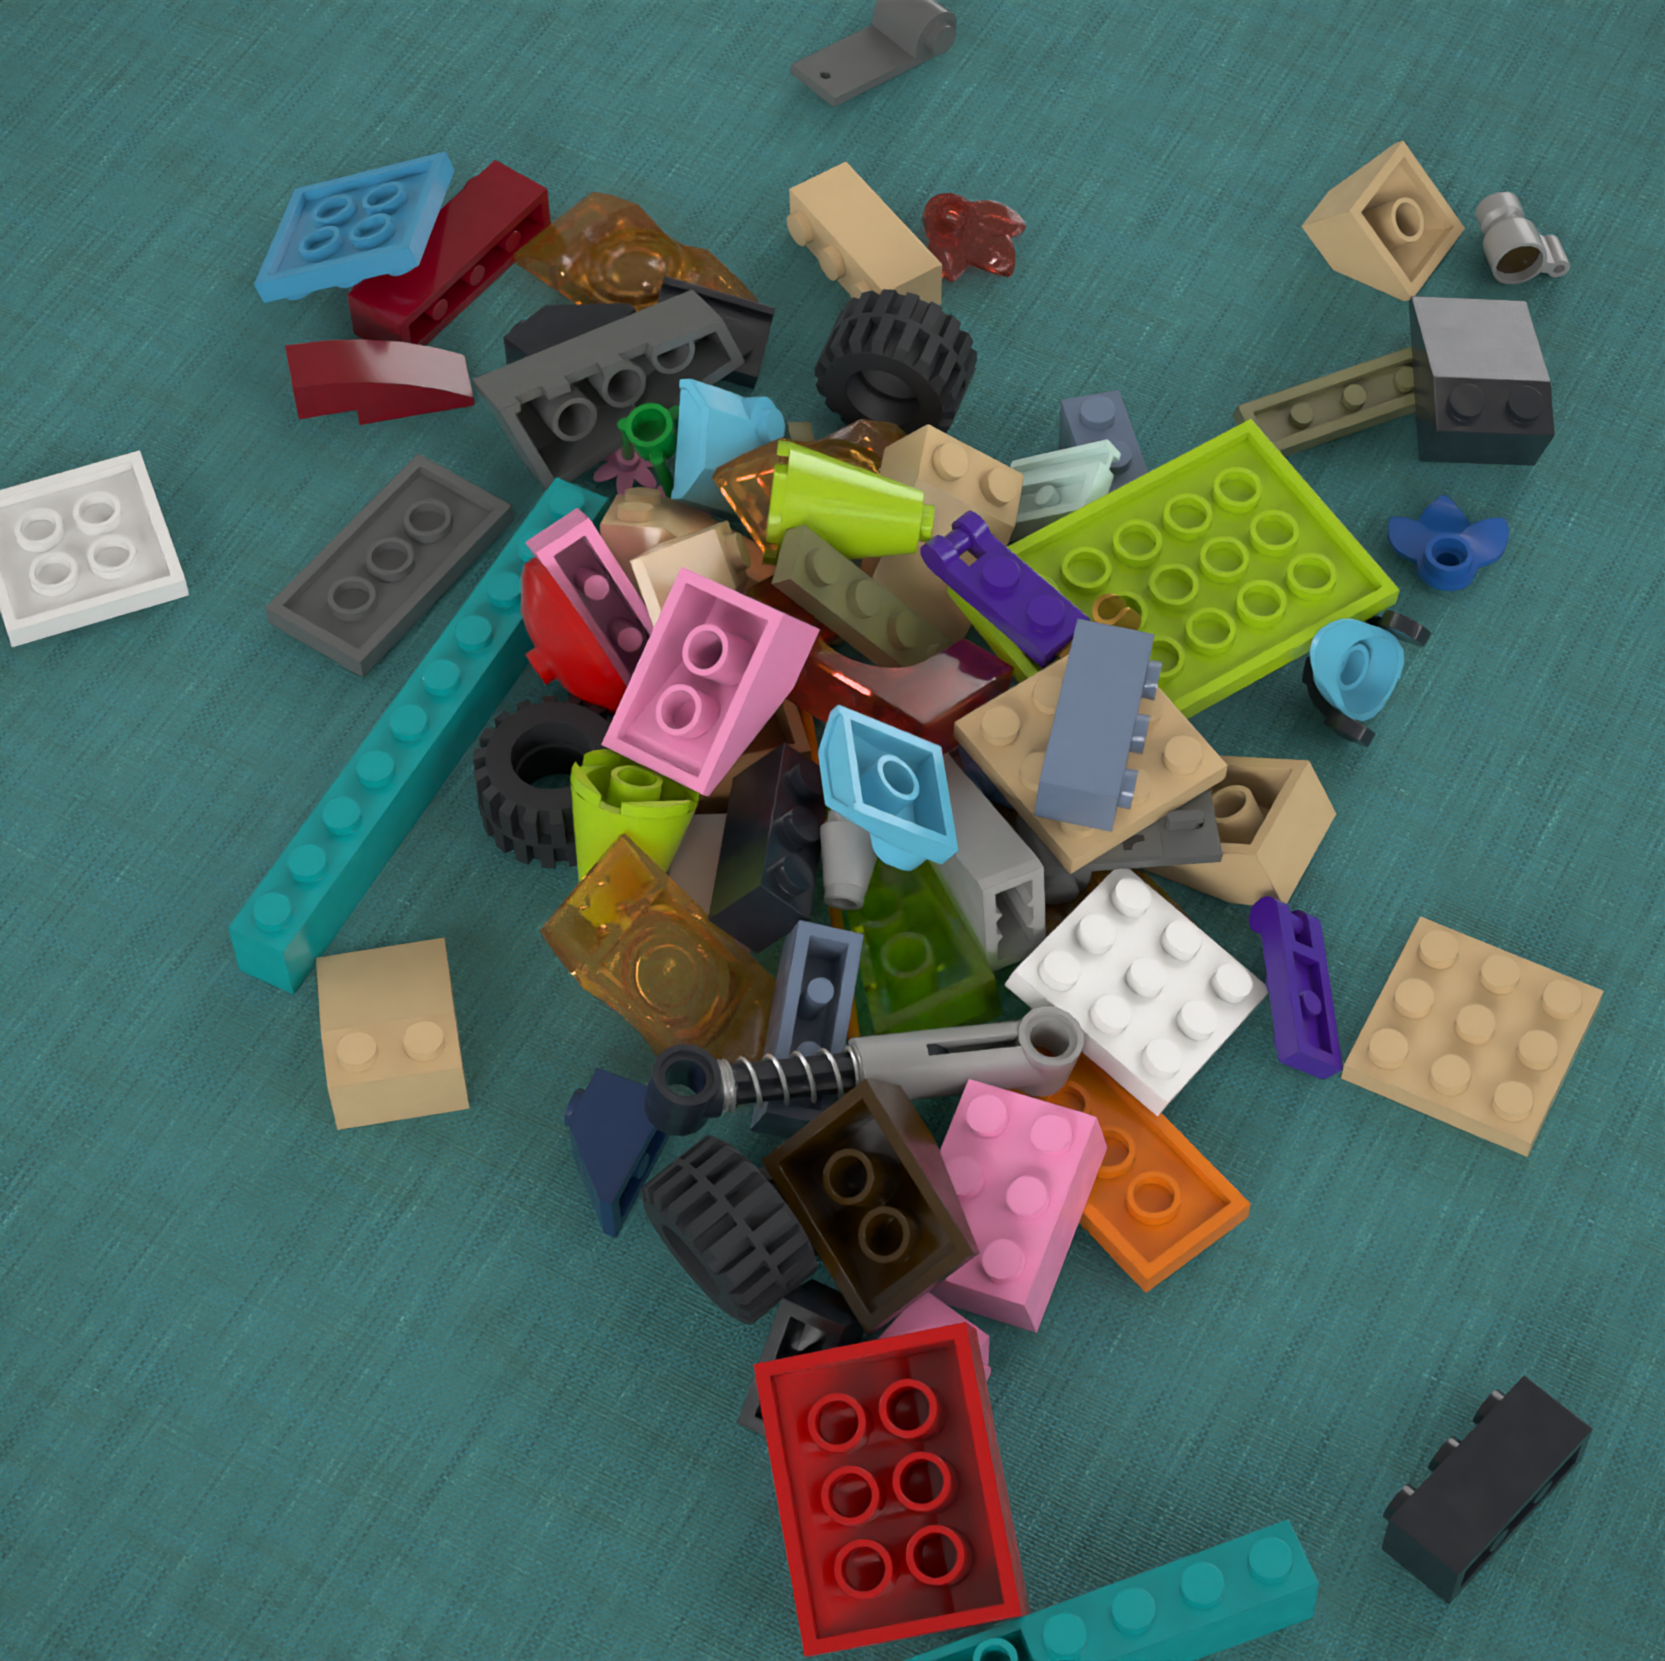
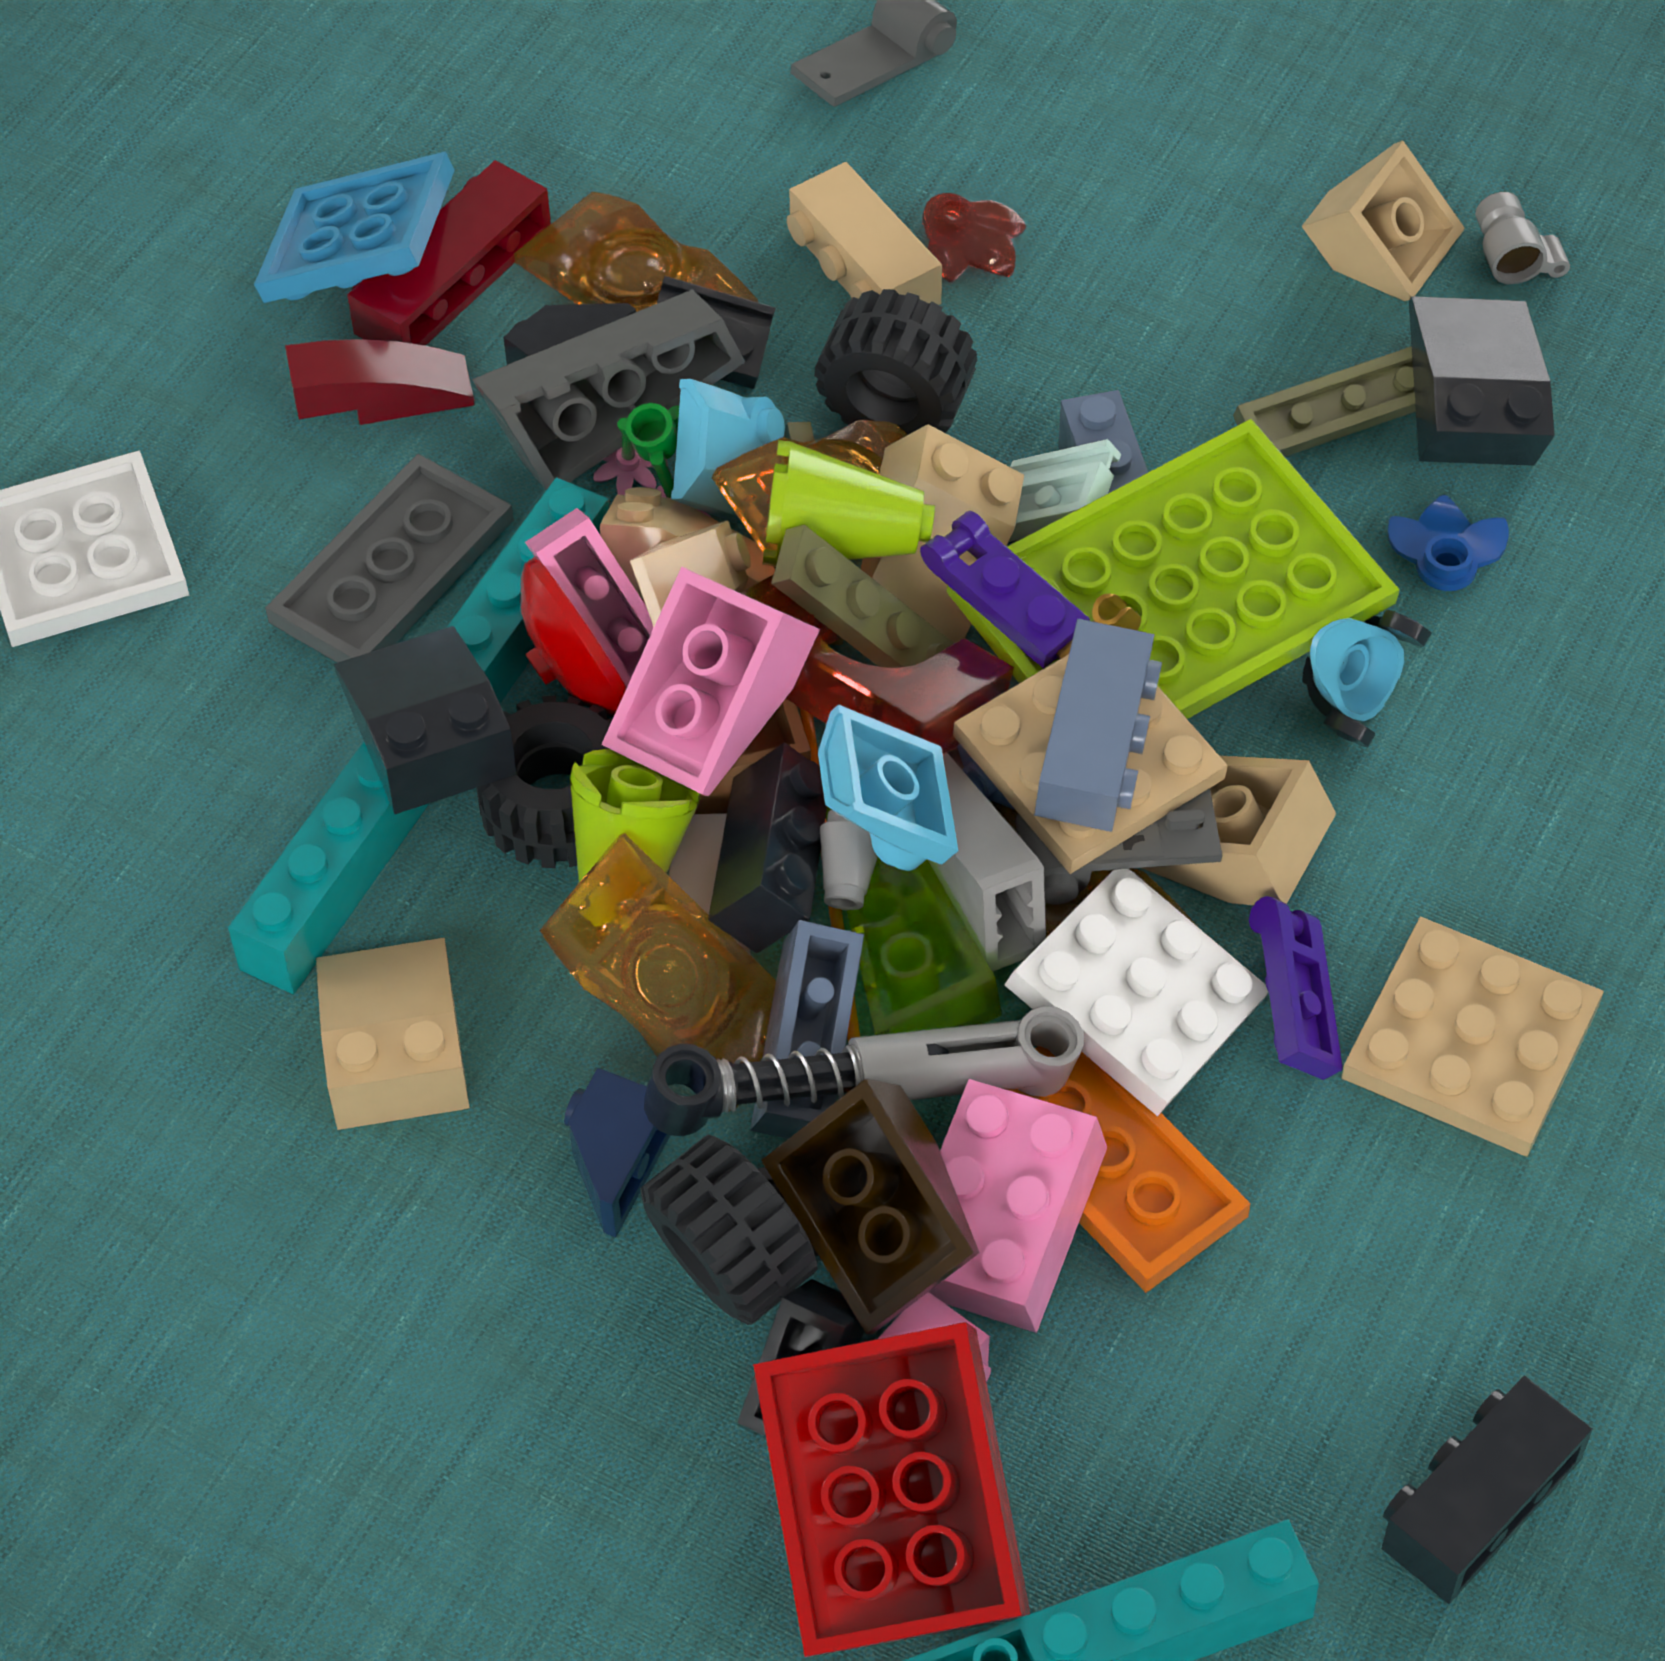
(428, 718): none -> black slope

